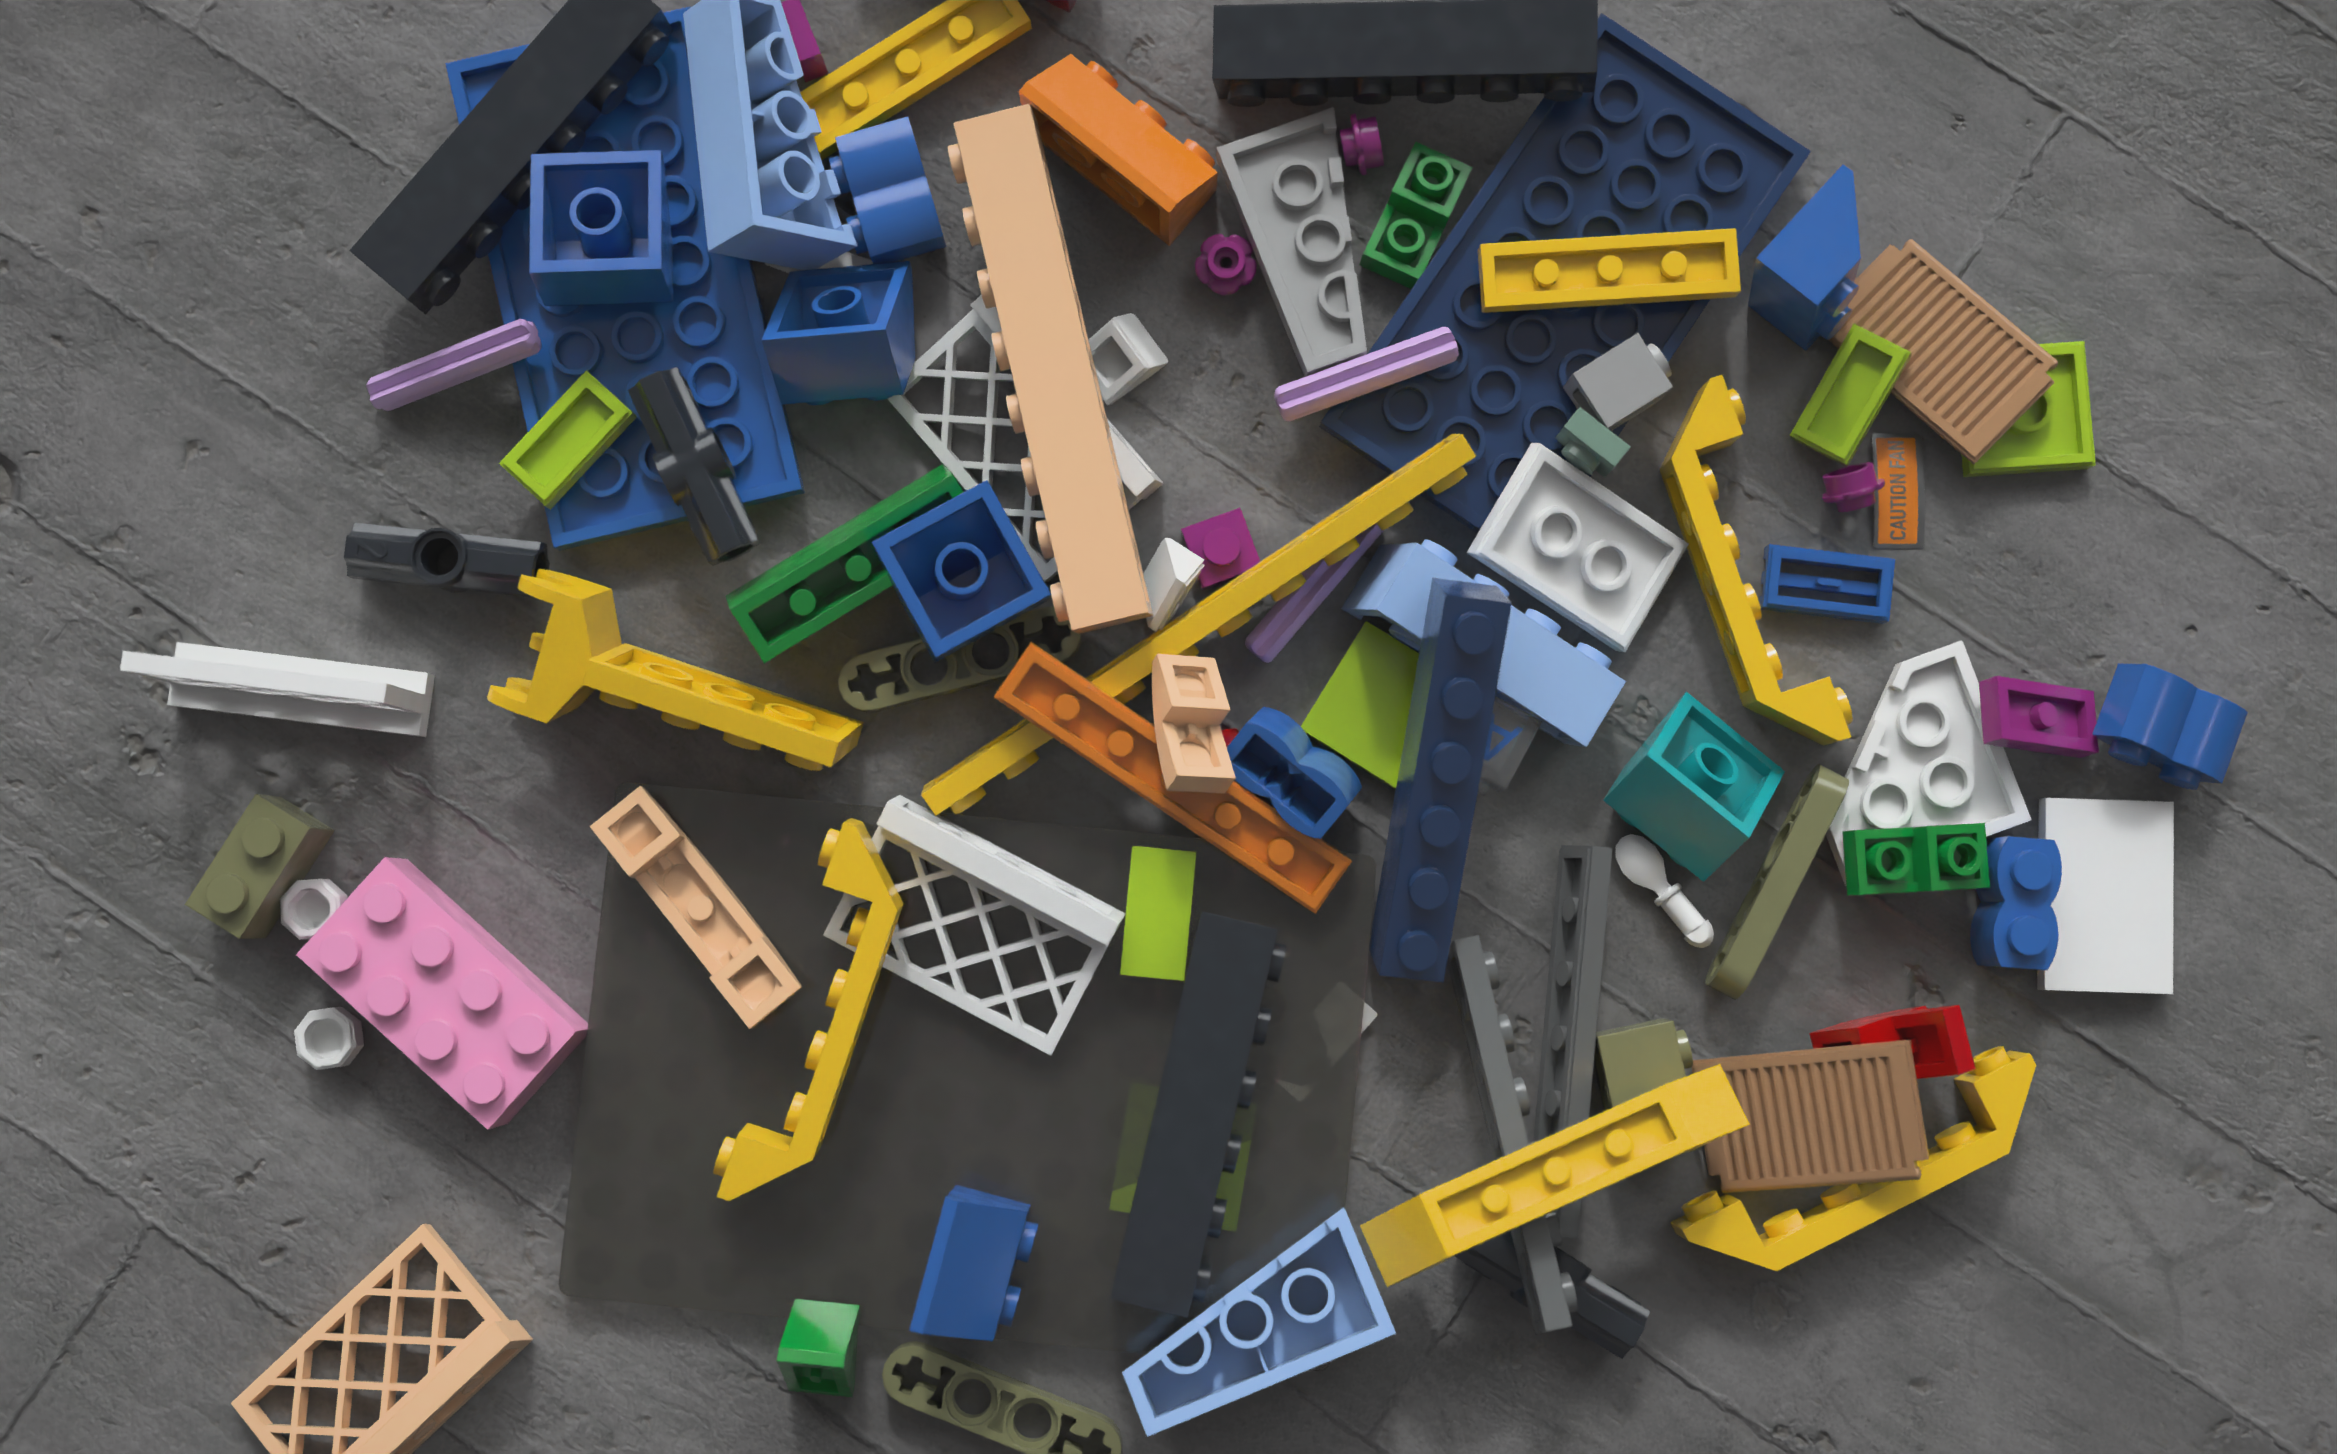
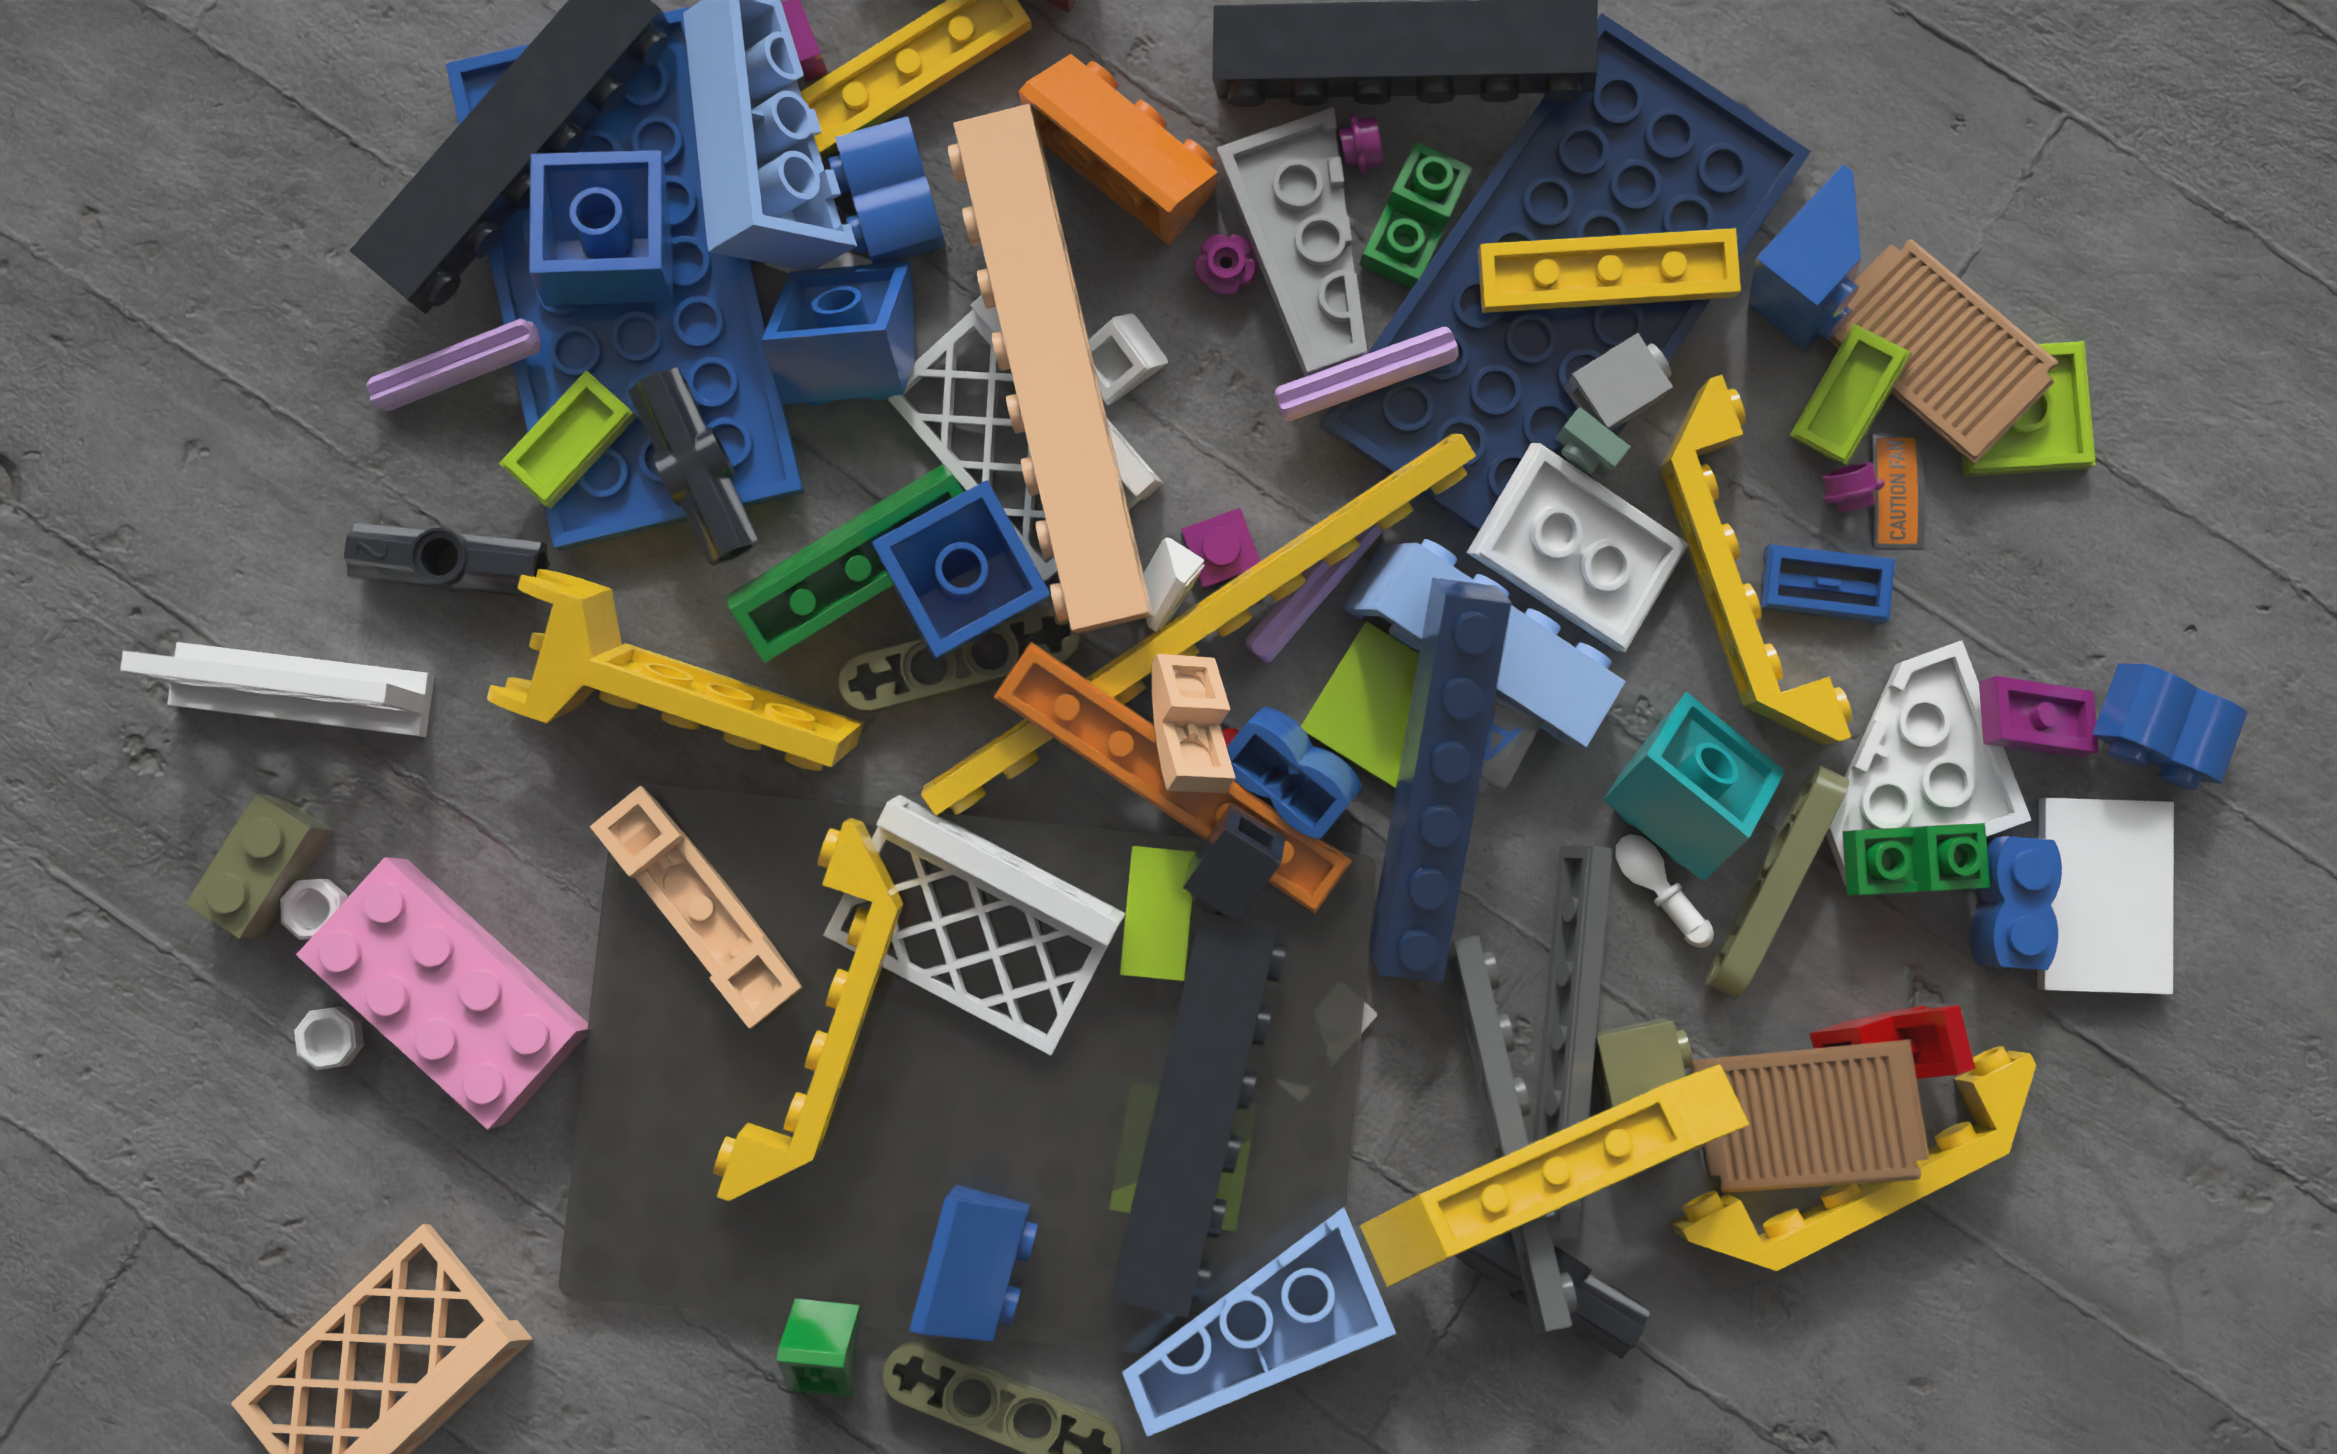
(1234, 864): none -> black brick

